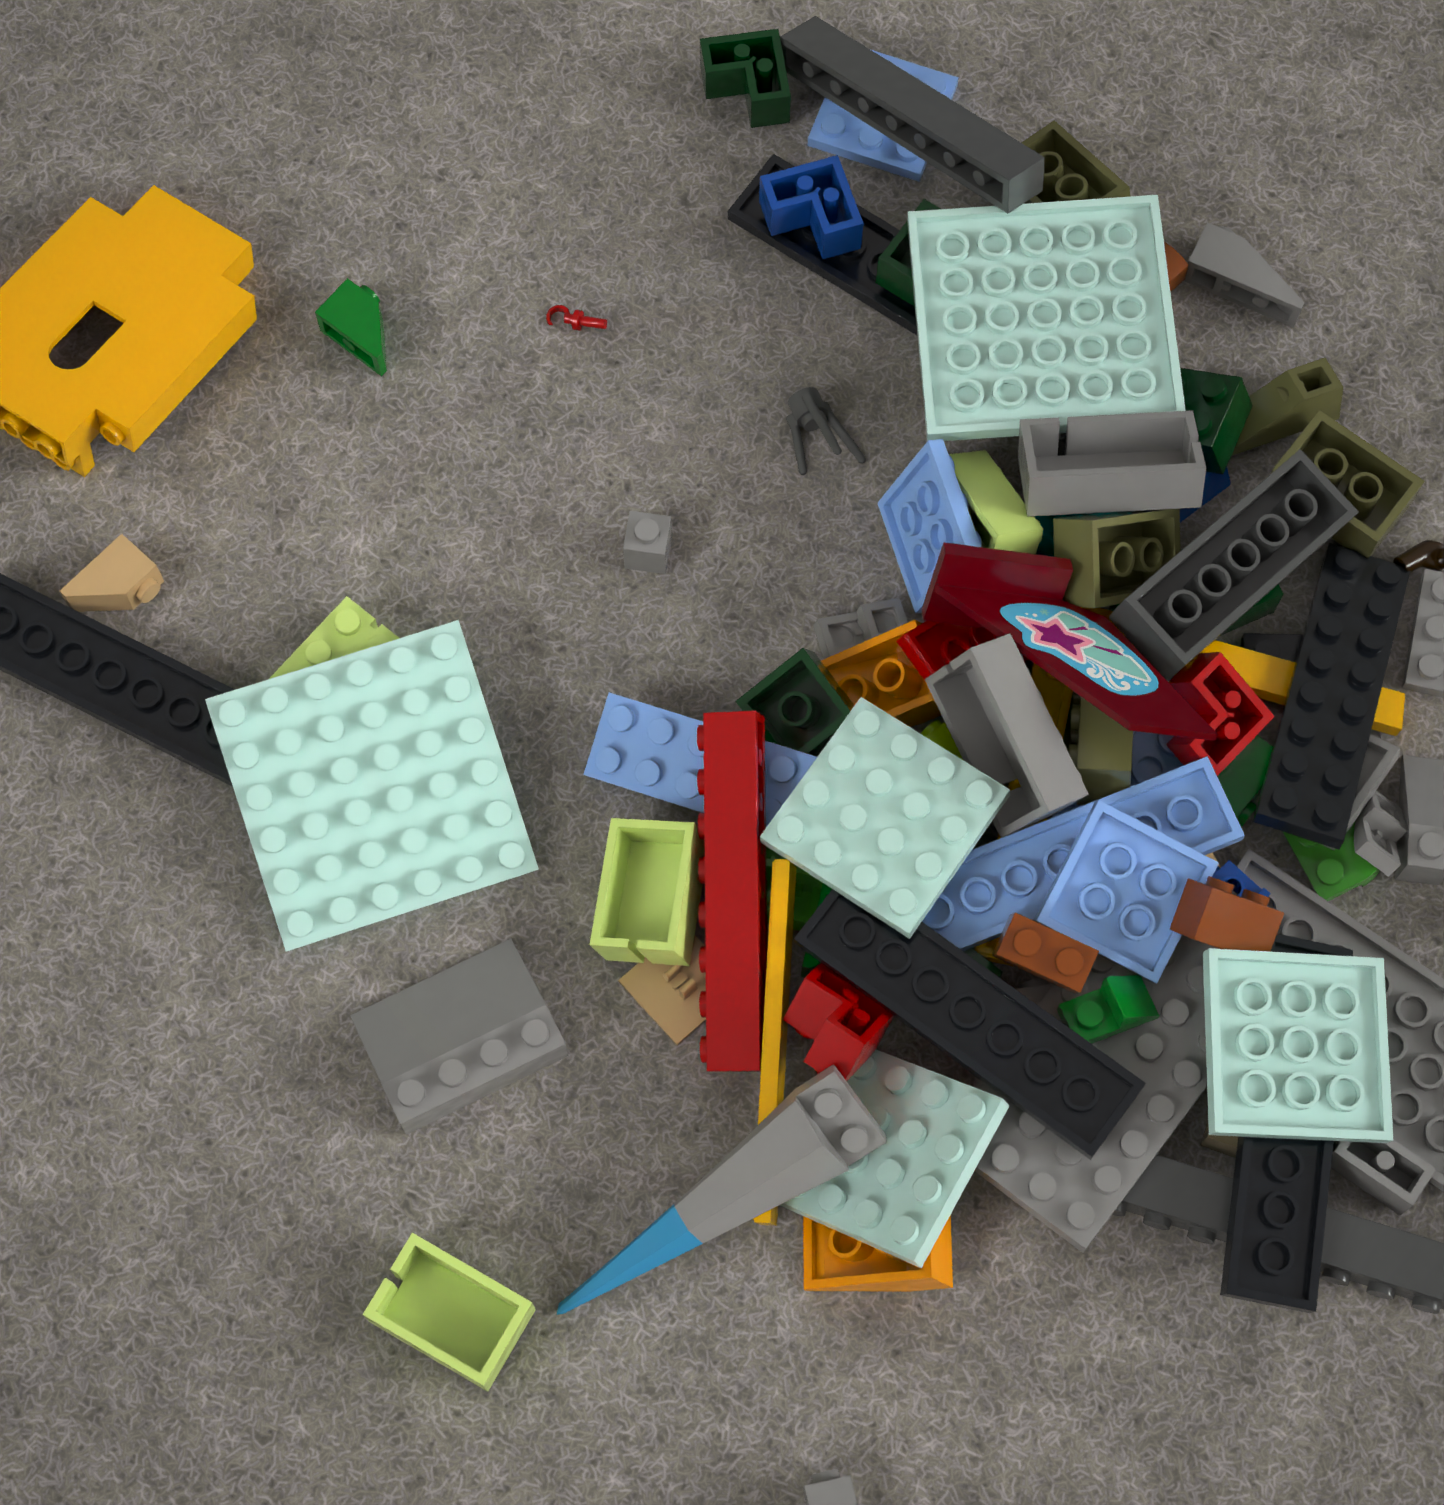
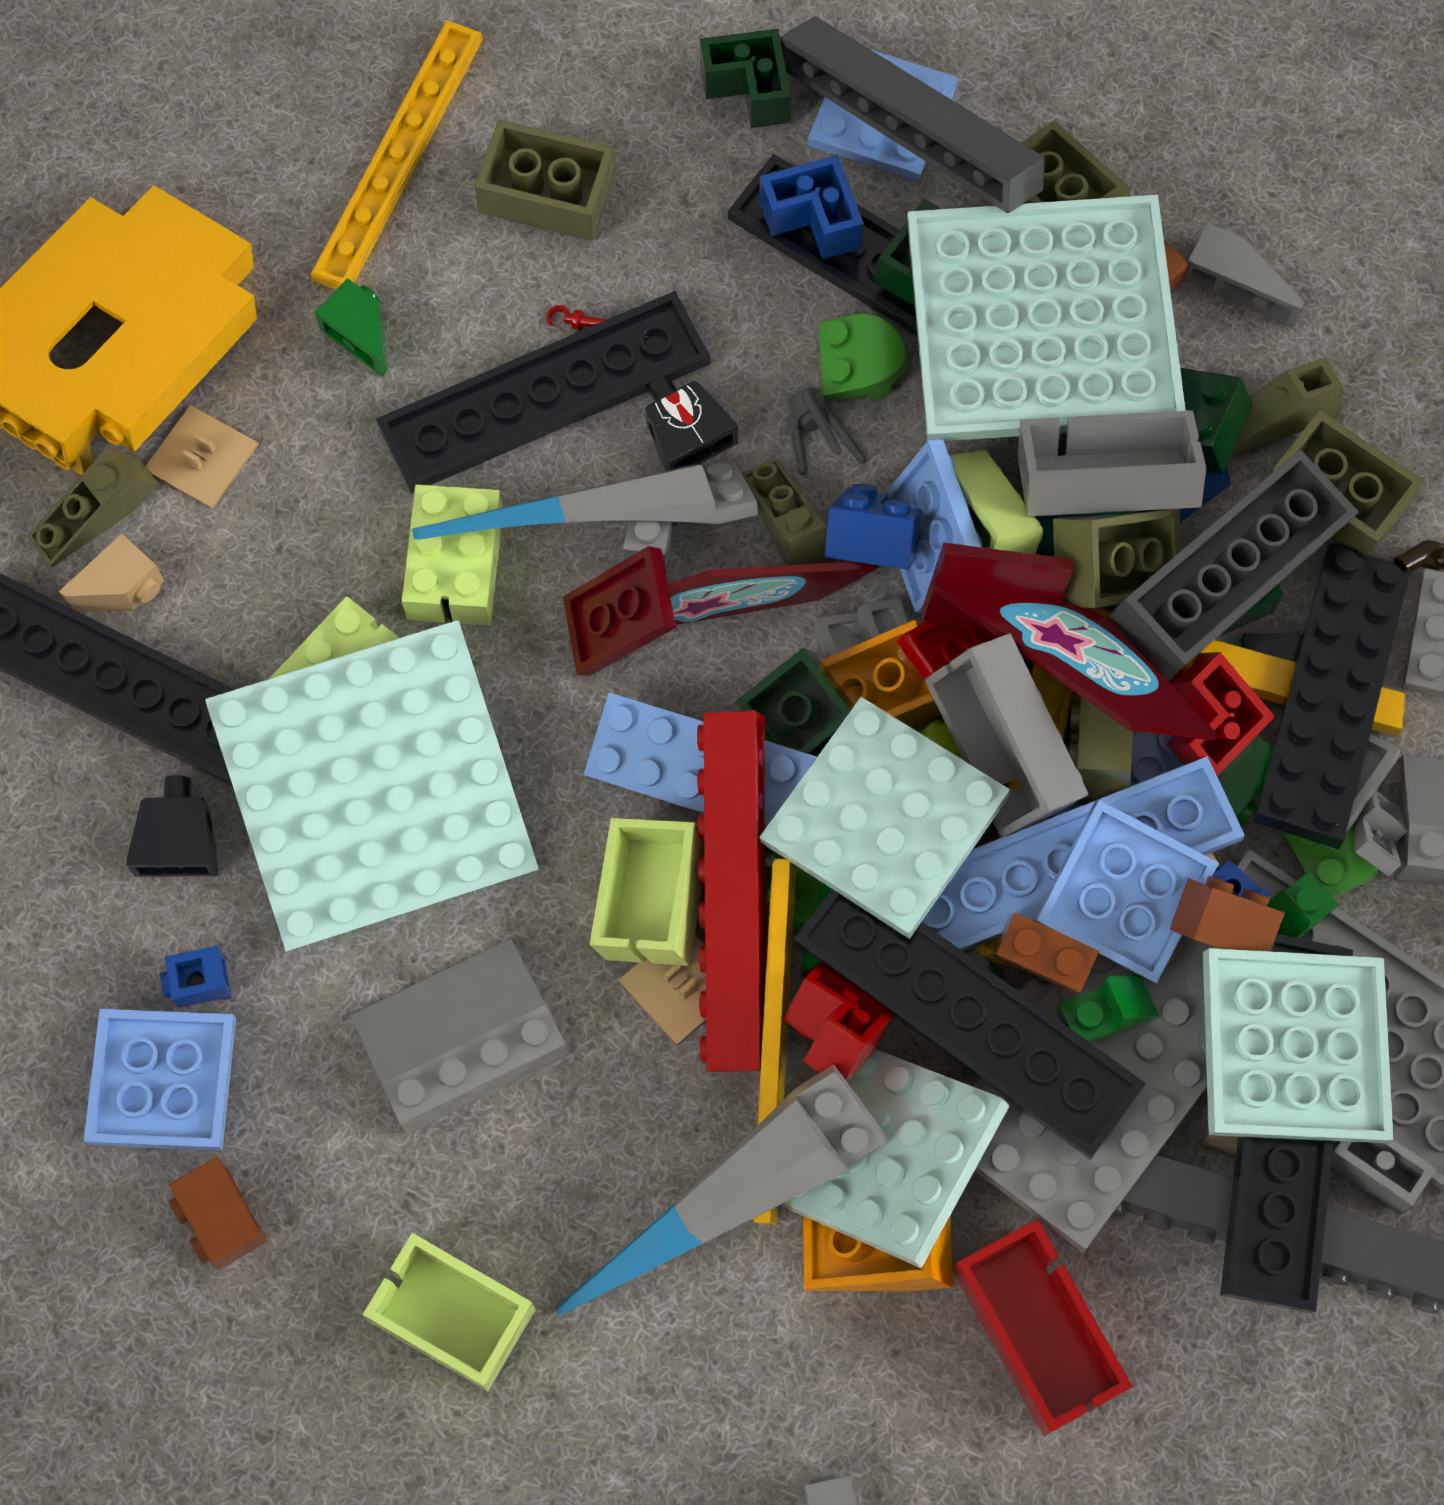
(95, 502): none -> olive slope
(160, 1079): none -> light blue plate
(173, 834): none -> black torso
(182, 967): none -> blue brick
(201, 456): none -> tan piece
(216, 1214): none -> dark orange brick
(397, 156): none -> yellow tile
(453, 565): none -> yellowish green piece
(542, 391): none -> black plate
(545, 179): none -> olive brick
(637, 605): none -> dark red piece
(671, 495): none -> light grey plate
(687, 423): none -> torso
(788, 515): none -> olive slope
(860, 357): none -> bright green slope
(872, 528): none -> blue brick
(1041, 1328): none -> red piece
(1303, 906): none -> green slope

